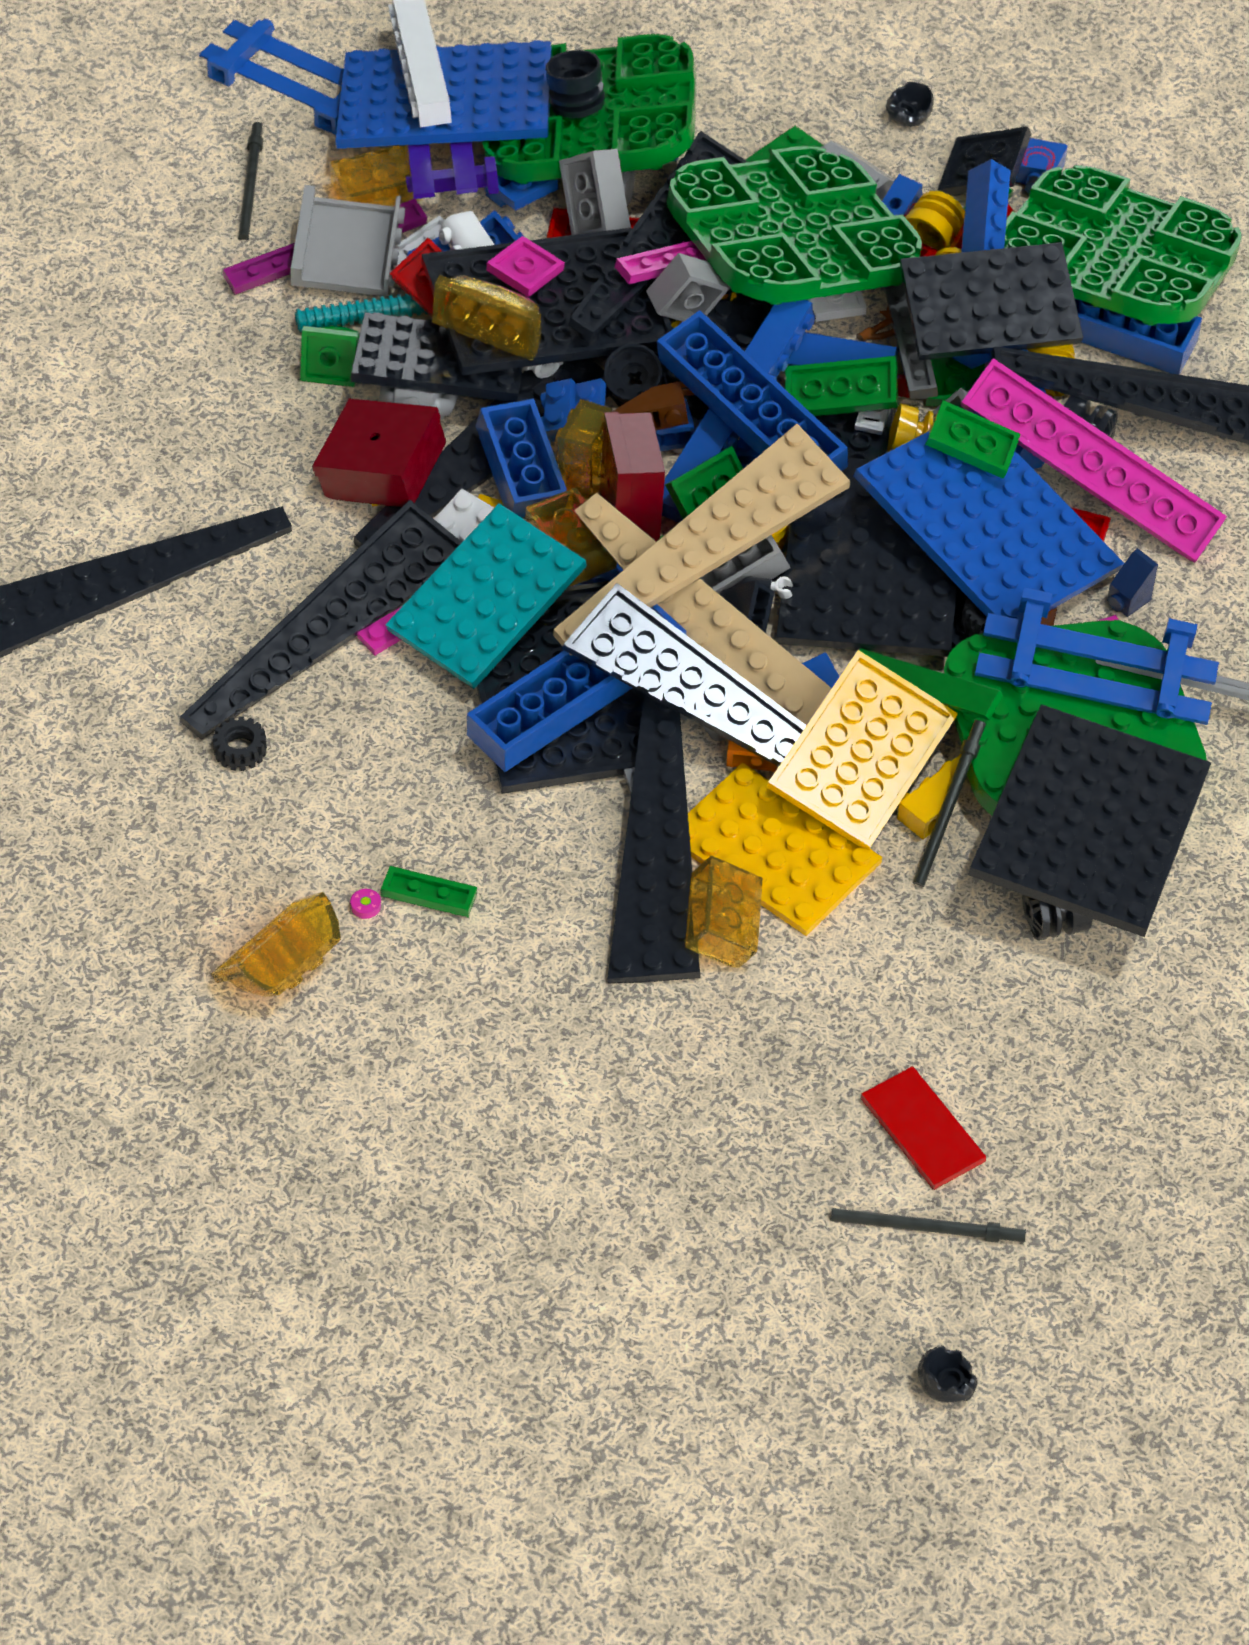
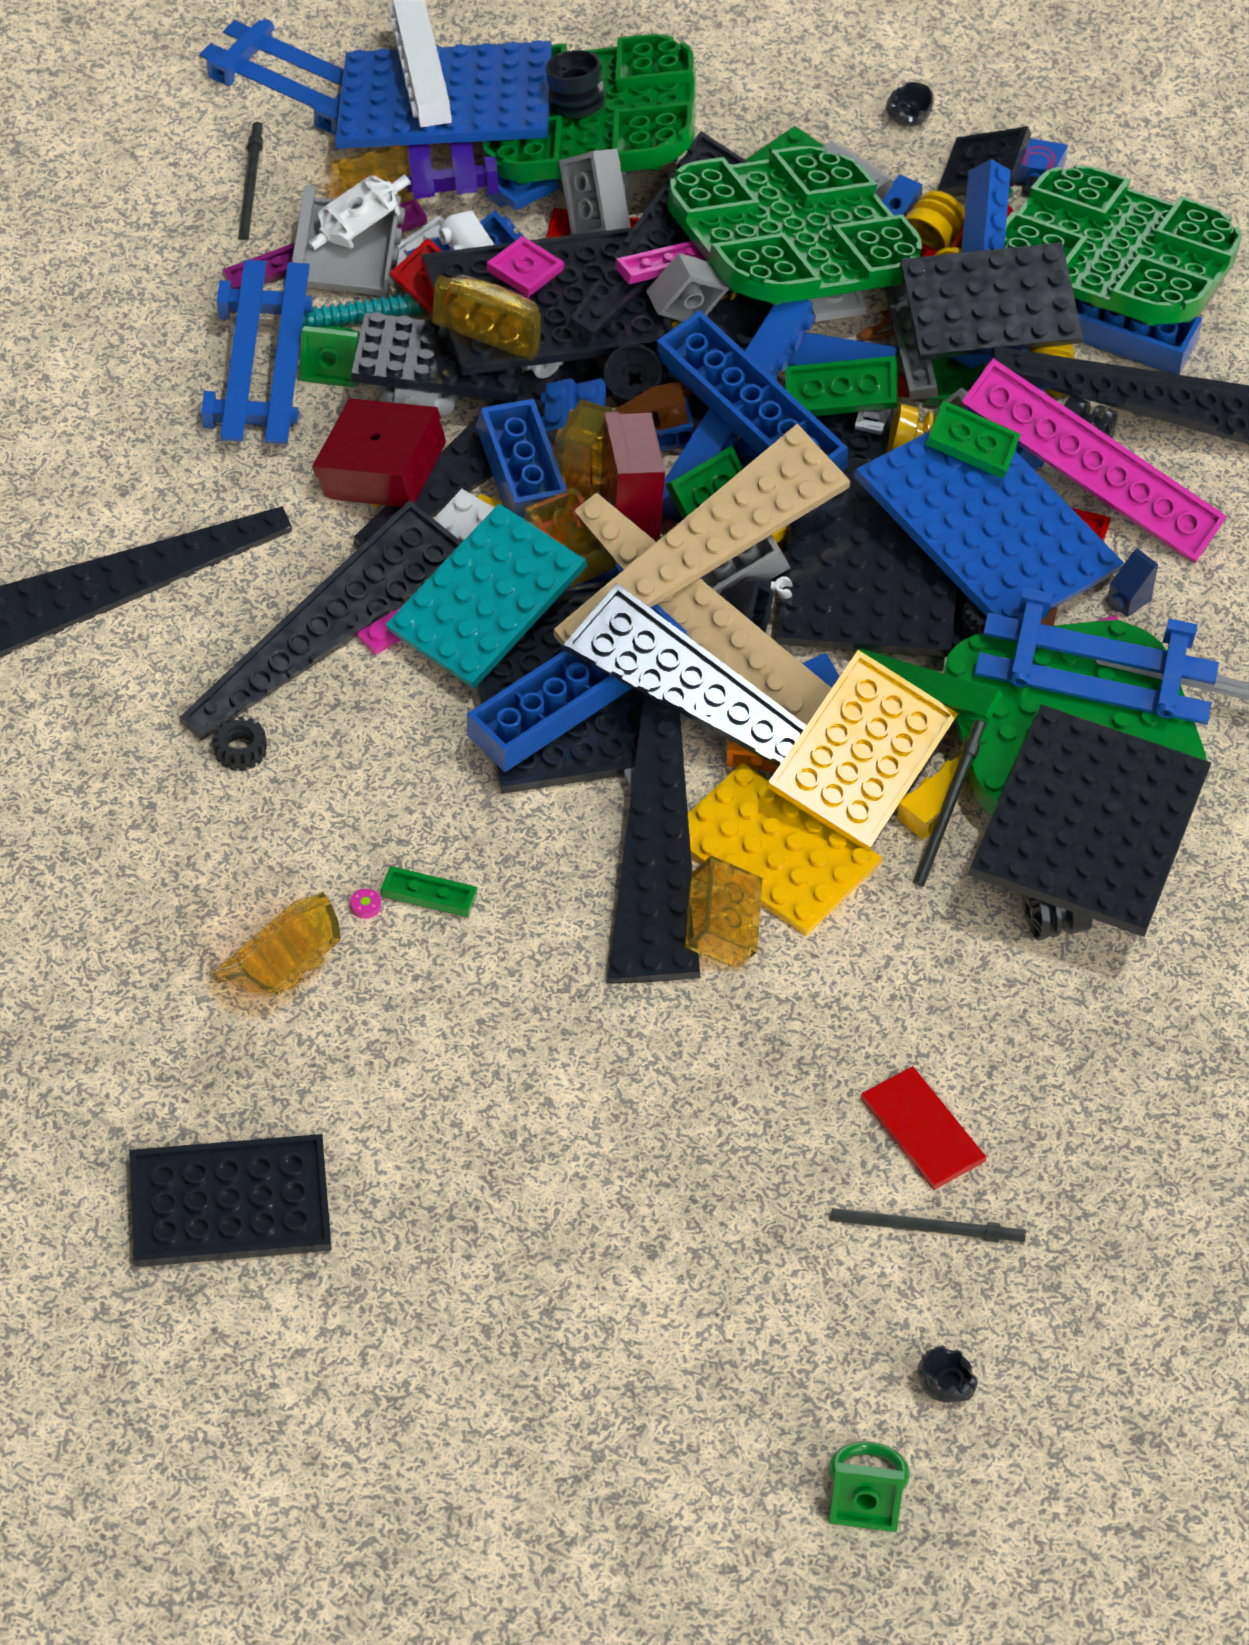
(229, 1200): none -> black plate
(249, 303): none -> blue fence
(342, 223): none -> white plate
(867, 1494): none -> green tile

